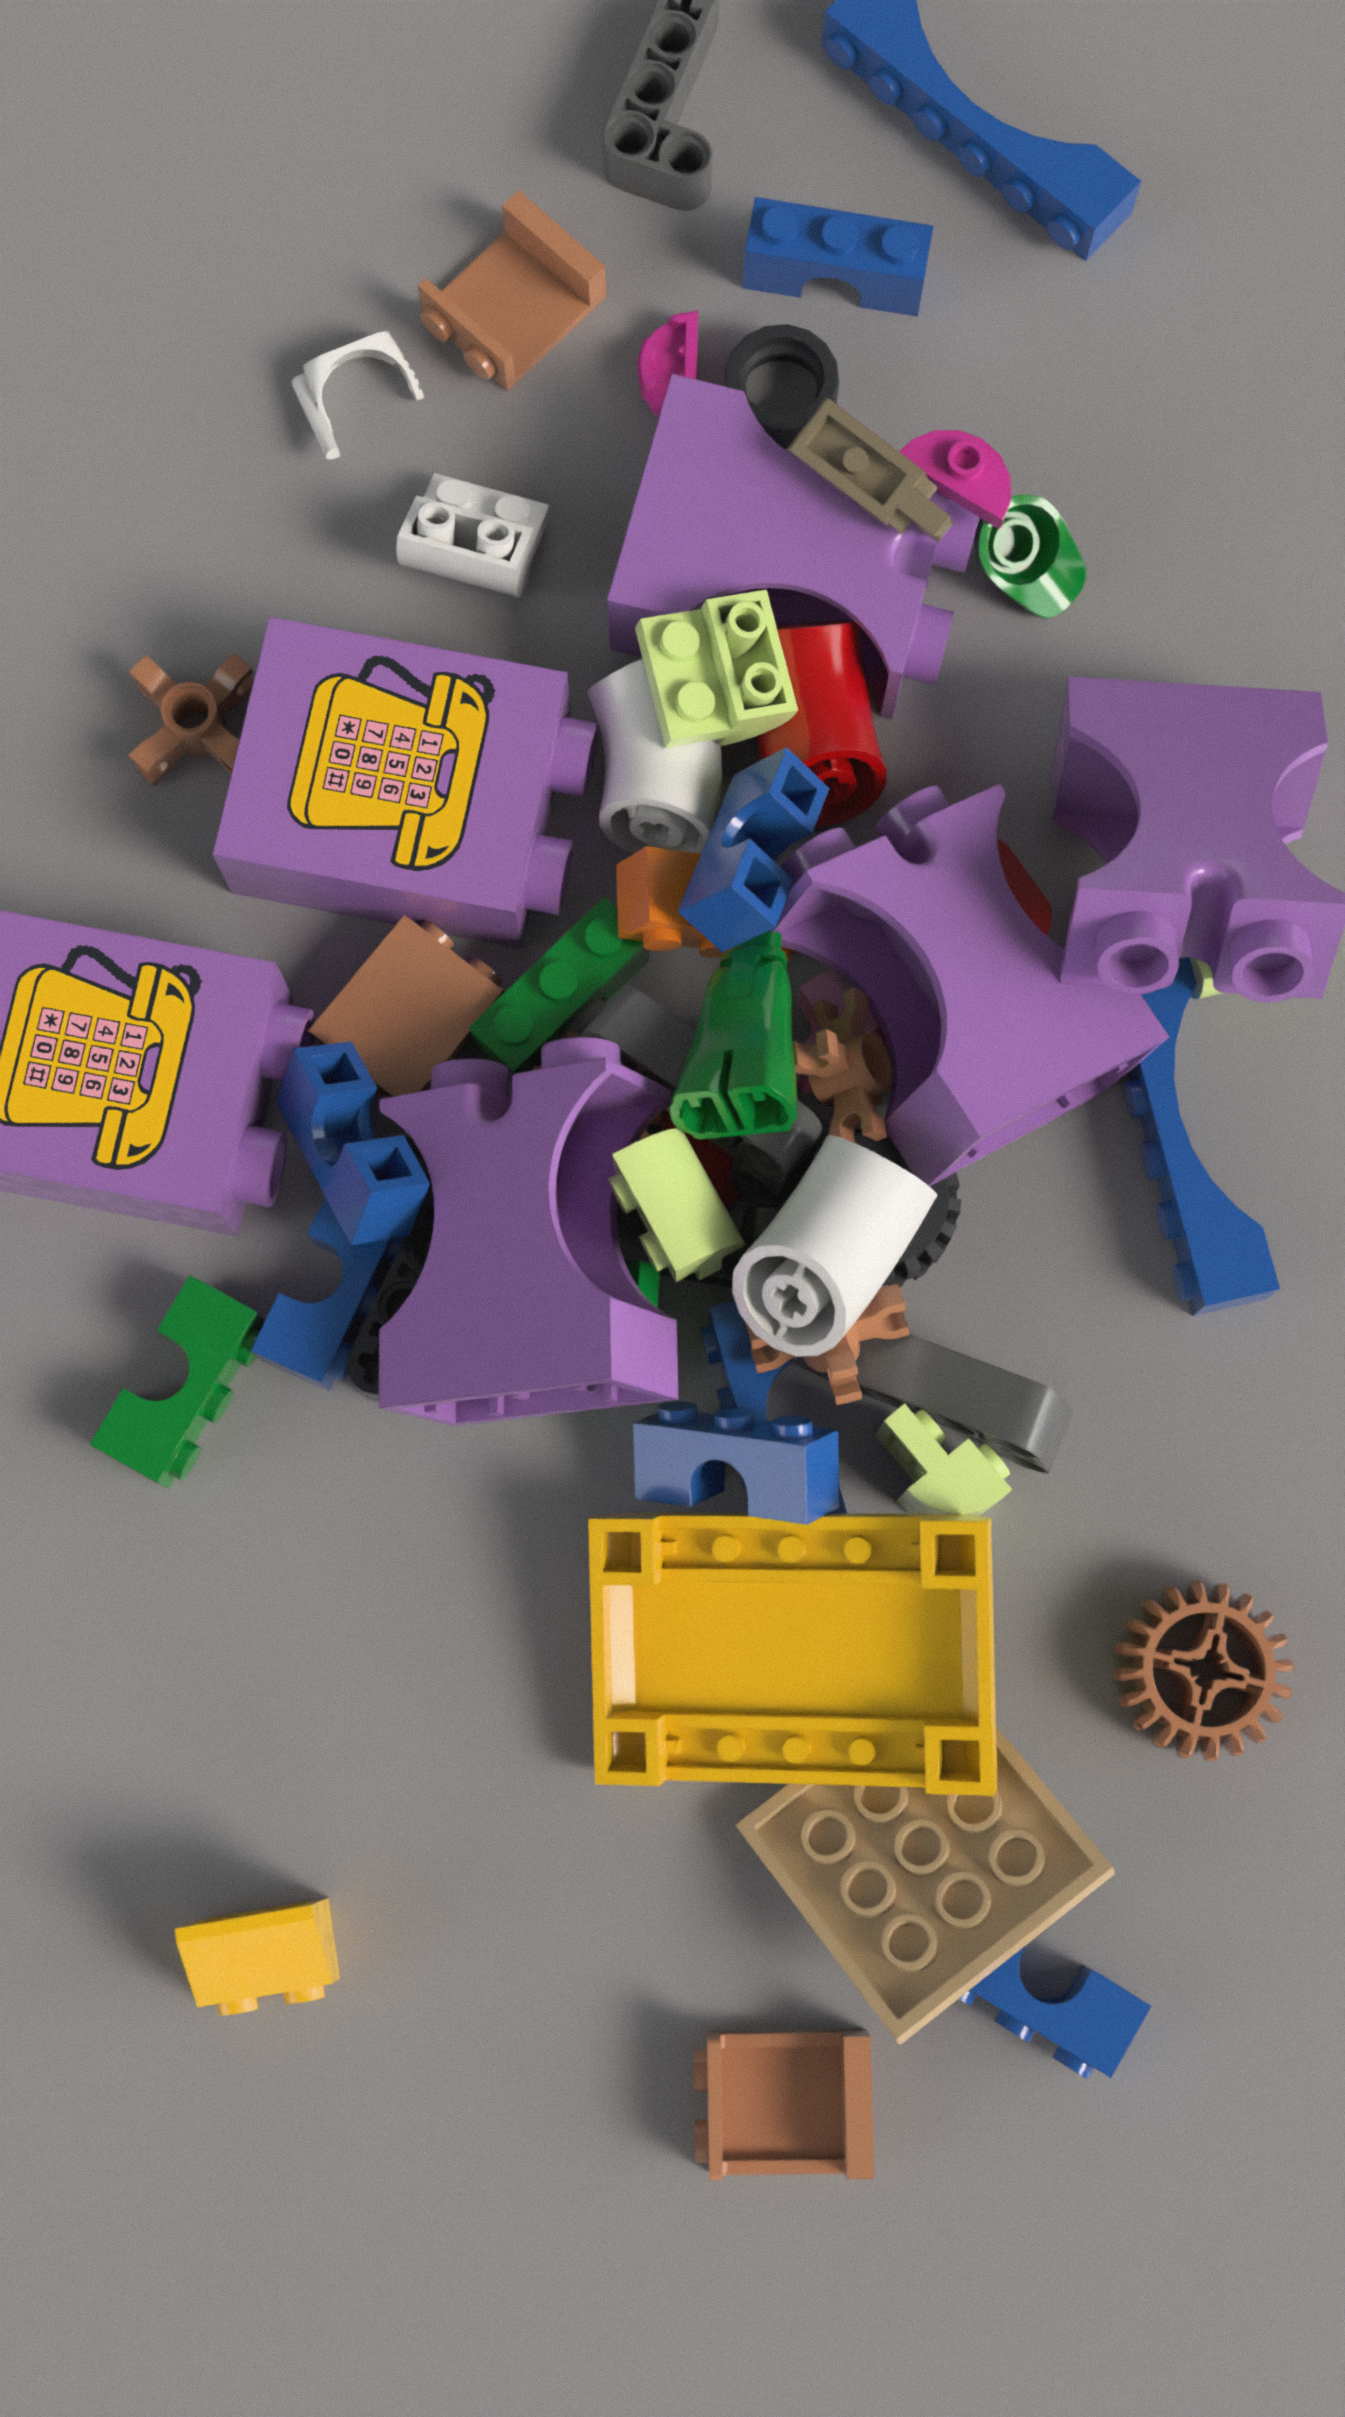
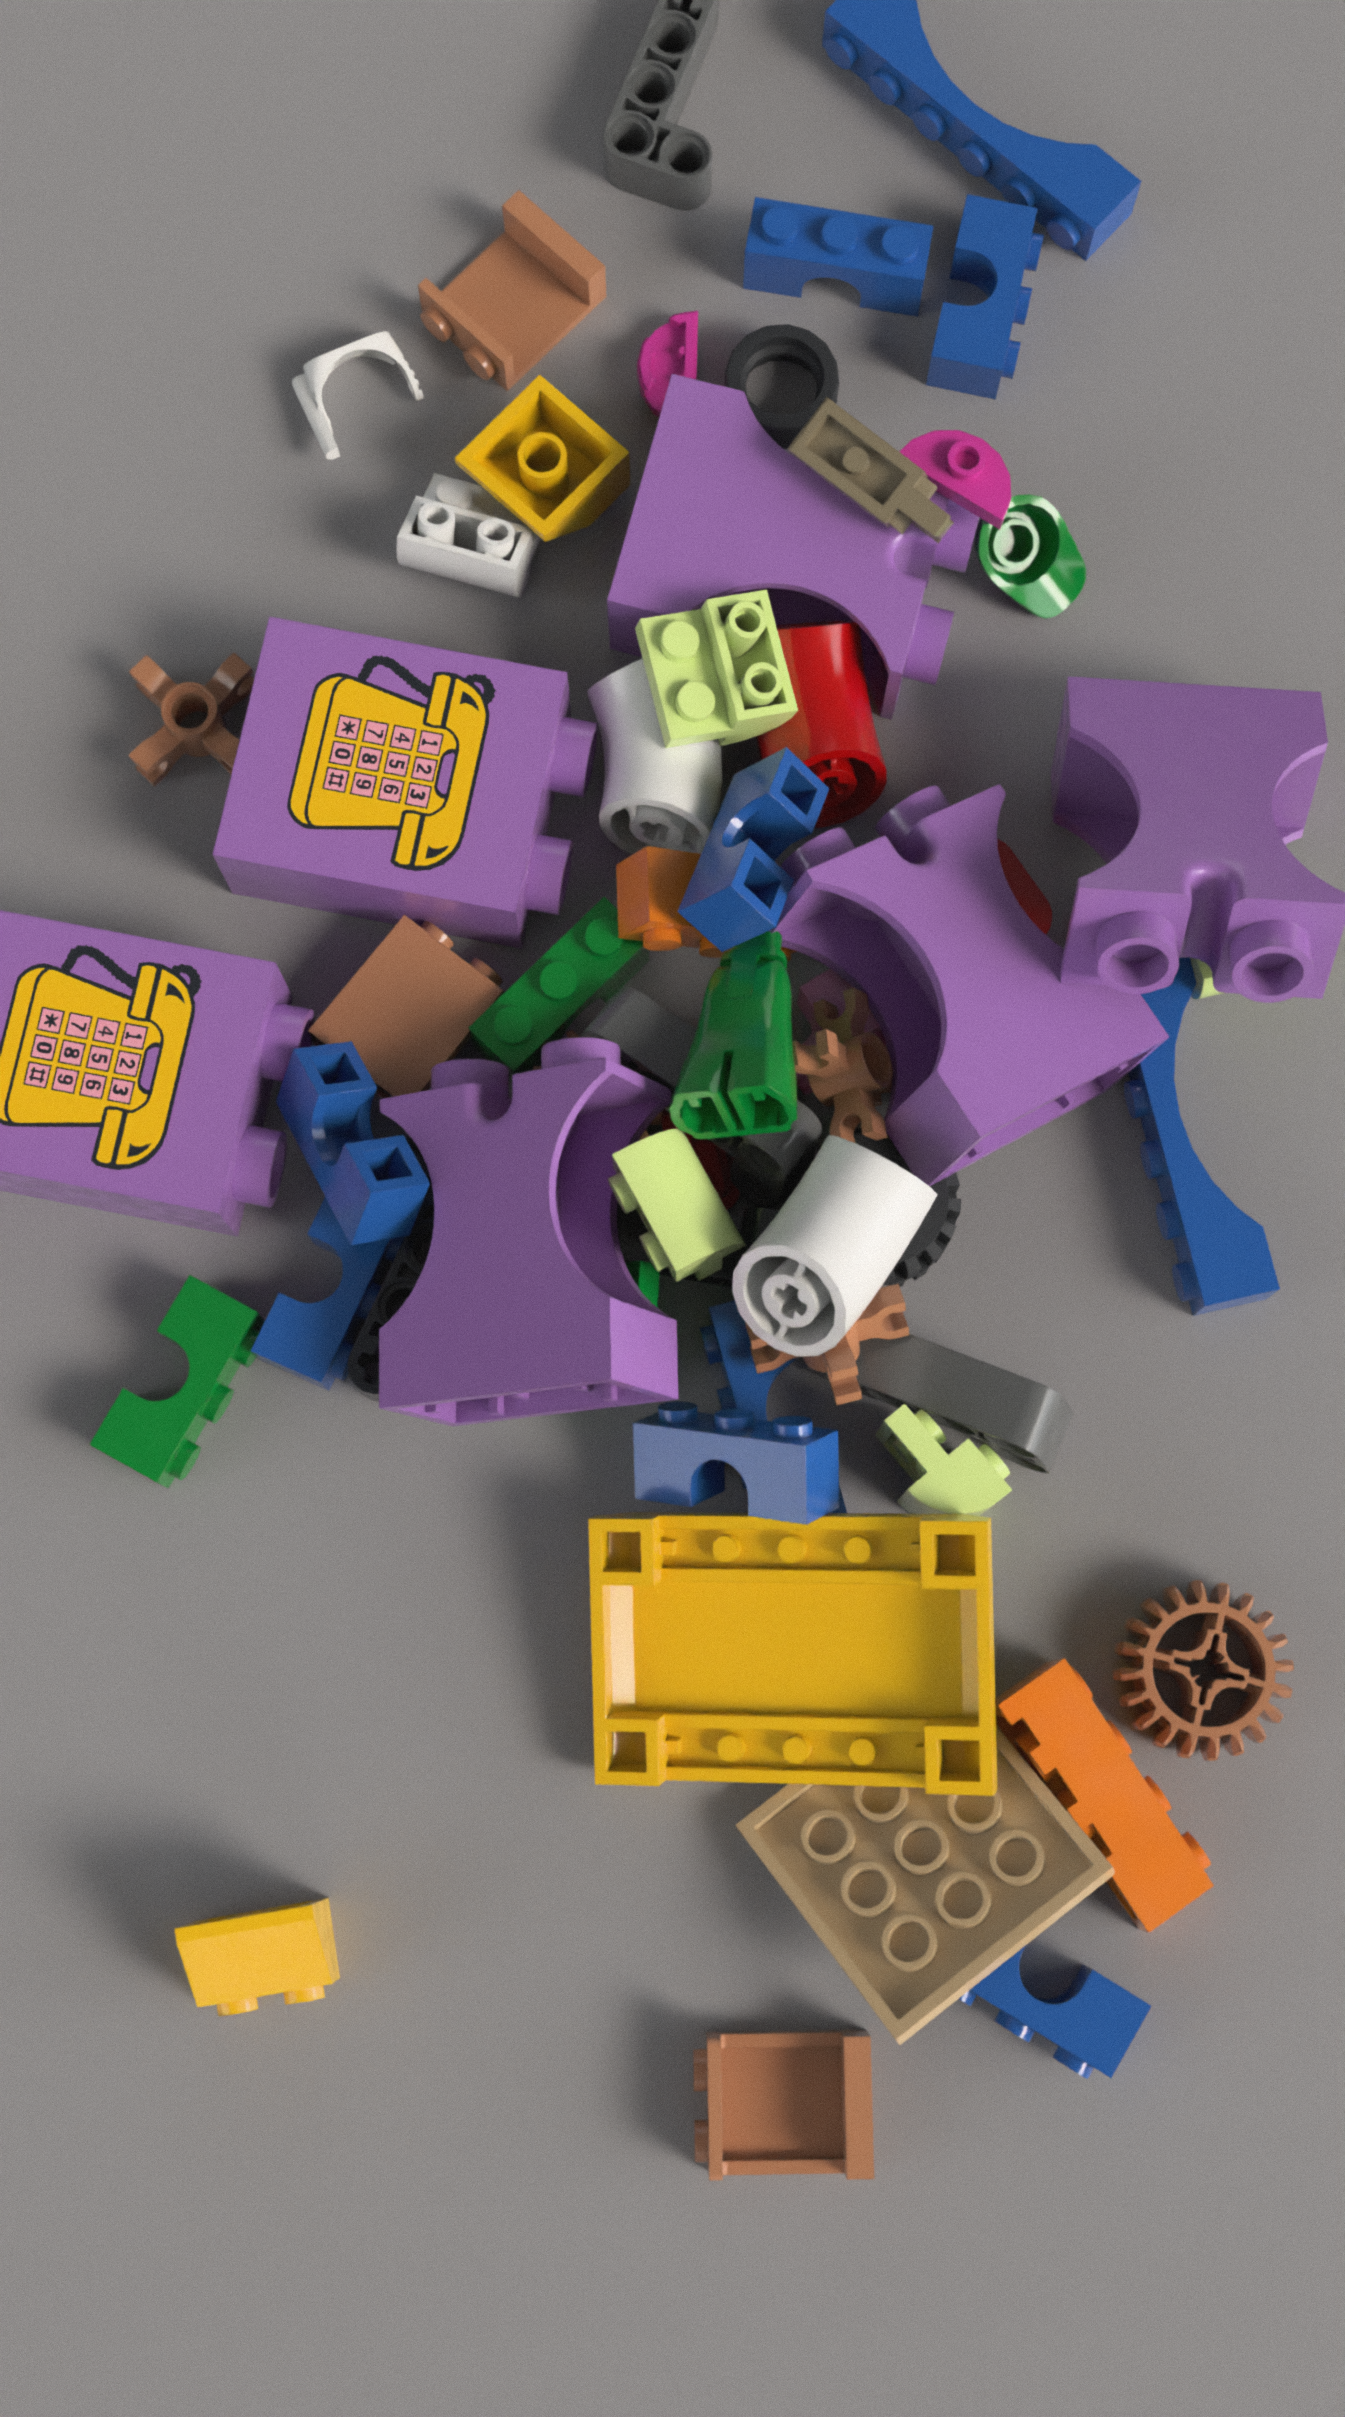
(548, 462): none -> yellow slope
(991, 253): none -> blue arch
(1097, 1783): none -> orange wedge

